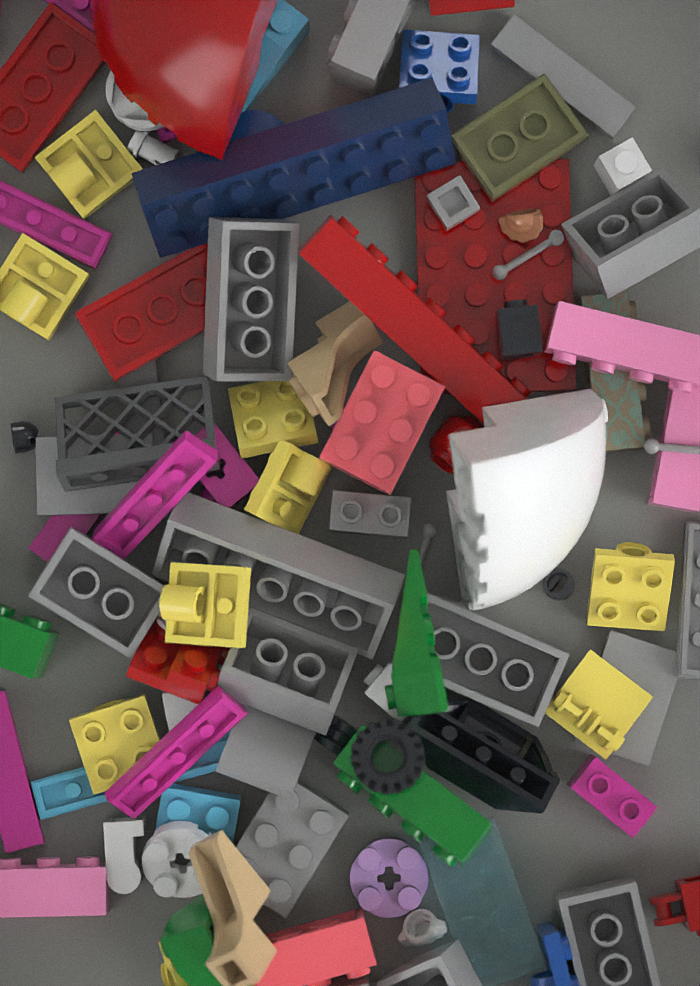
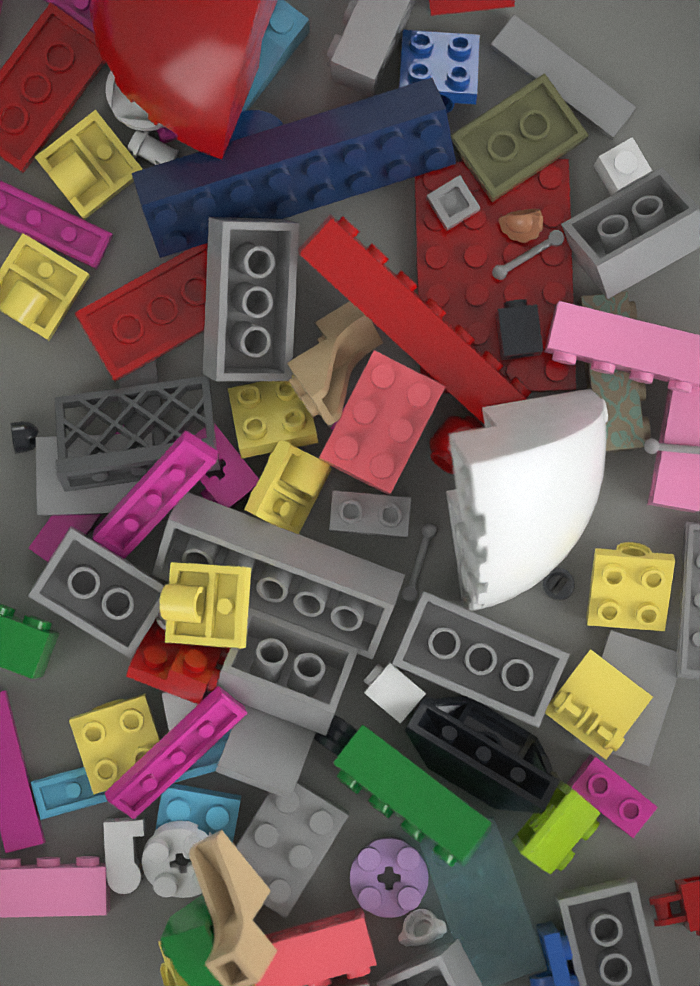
(388, 781): black tyre -> none
(416, 668): green wedge -> none
(551, 835): none -> lime slope

